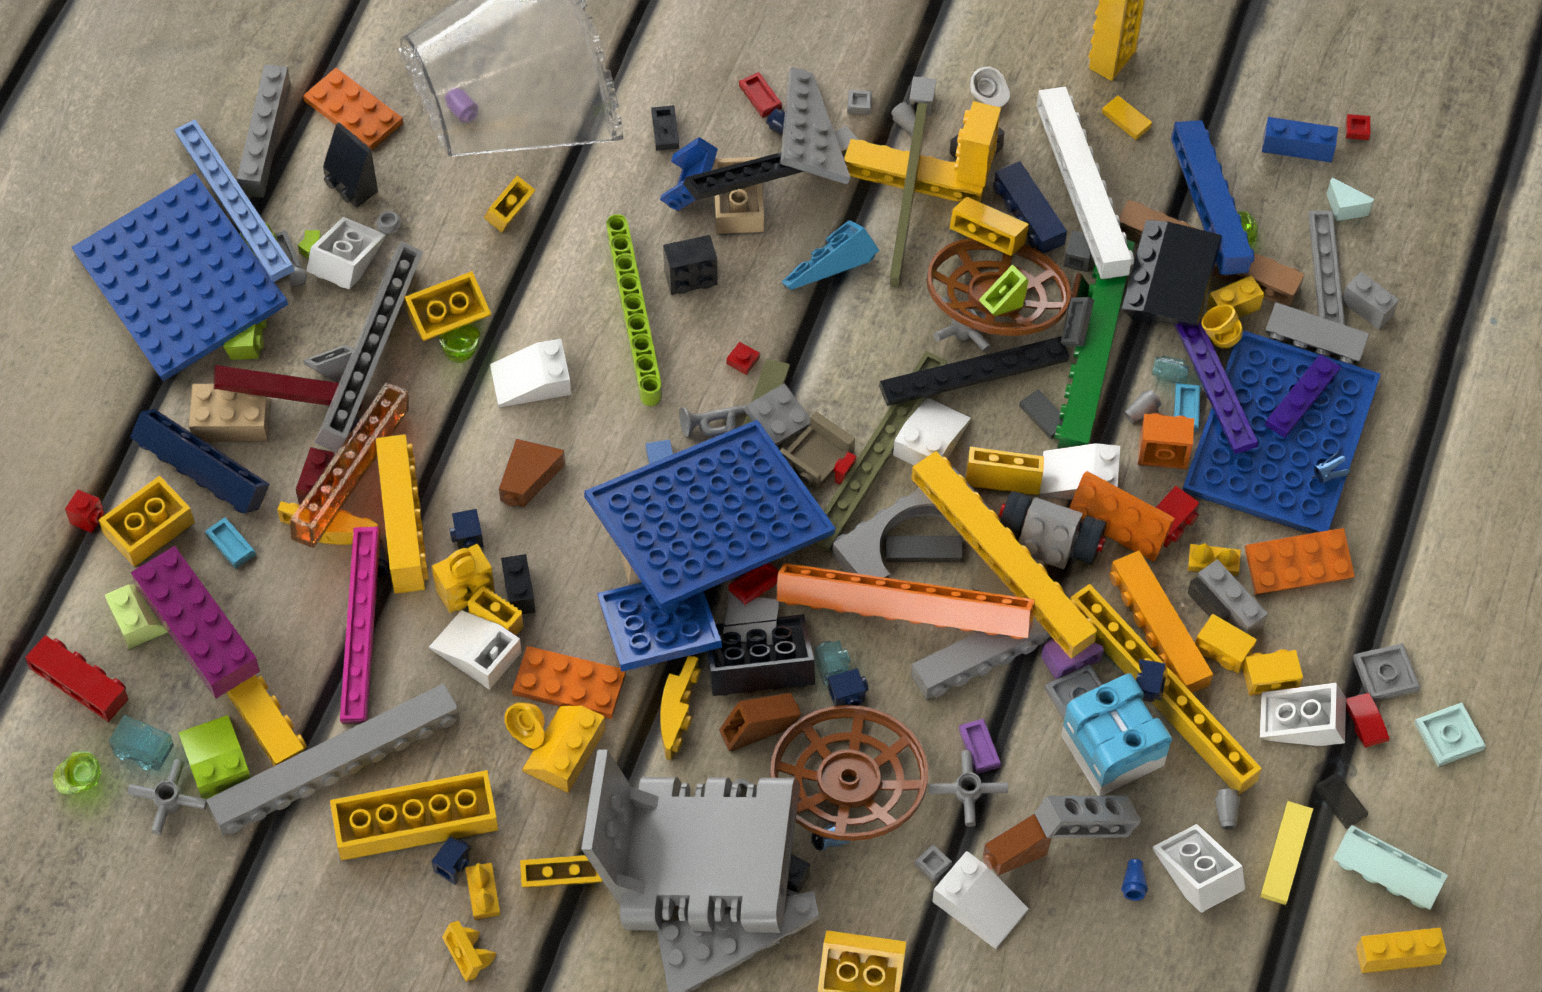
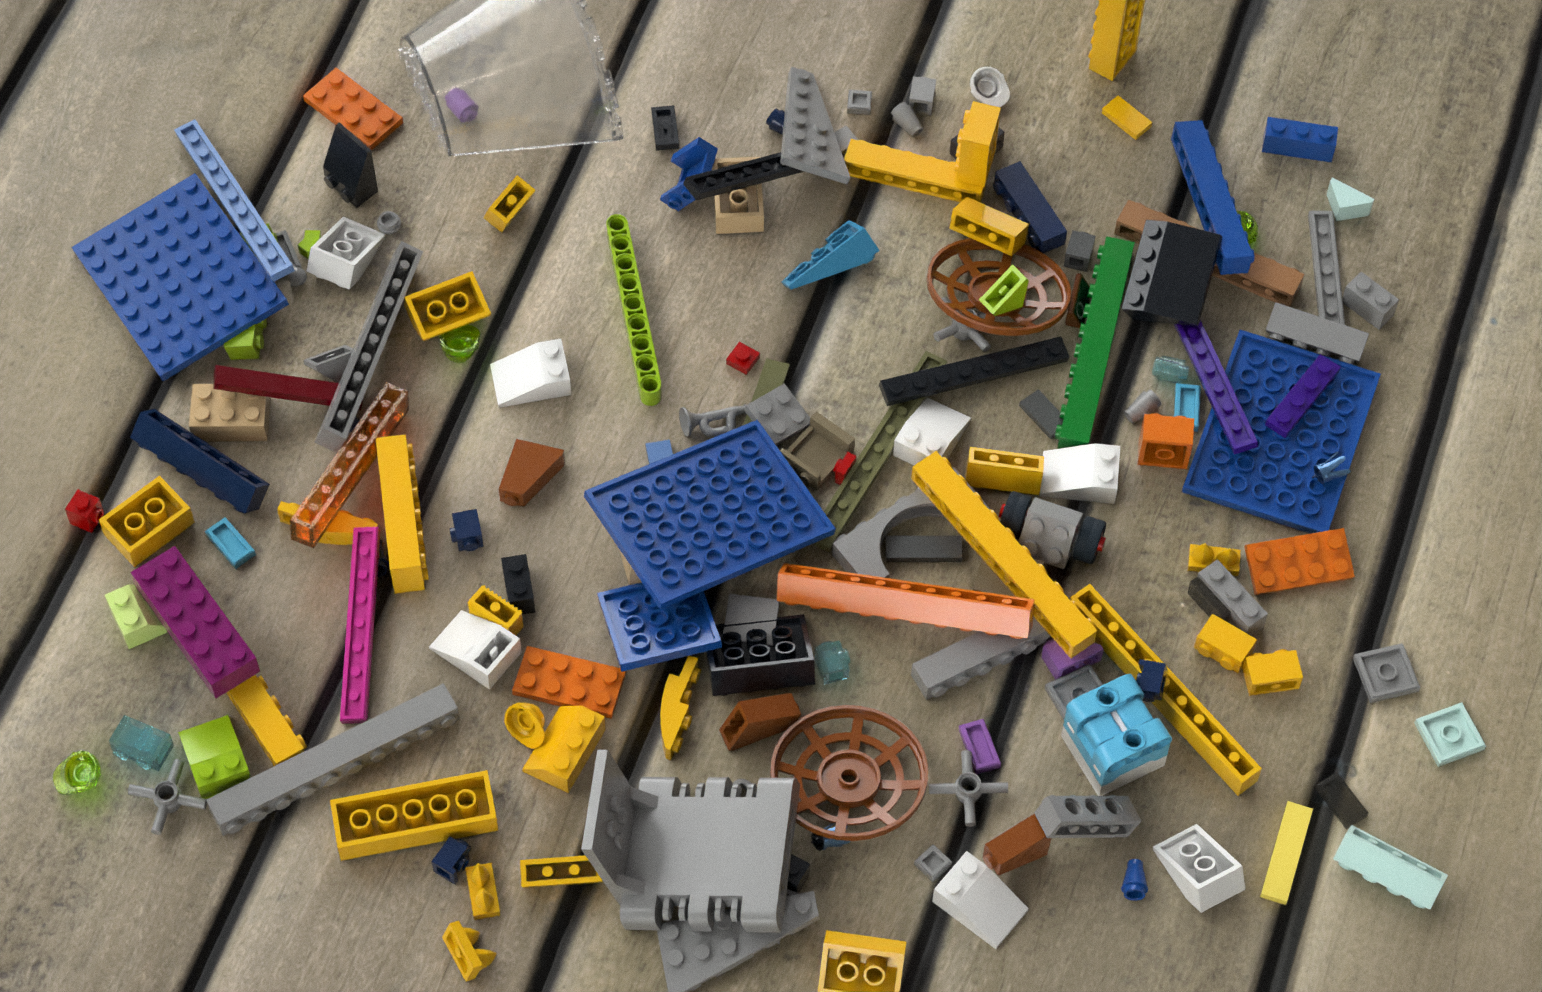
(77, 678): red brick -> none
(264, 130): light grey brick -> none
(314, 466): dark red brick -> none
(460, 571): yellow brick -> none
(690, 265): black brick -> none
(754, 583): red tile -> none
(760, 94): red tile -> none
(847, 688): dark blue brick -> none
(908, 195): olive tile -> none
(1077, 321): dark grey plate -> none
(1084, 183): white brick -> none
(1126, 516): orange plate -> none
(1159, 621): light orange brick -> none
(1182, 508): red brick -> none
(1222, 326): yellow helmet -> none
(1228, 806): light grey cone -> none
(1242, 295): yellow brick -> none
(1304, 715): white slope -> none
(1357, 127): red plate -> none
(1367, 720): red slope -> none
(1401, 950): yellow brick -> none

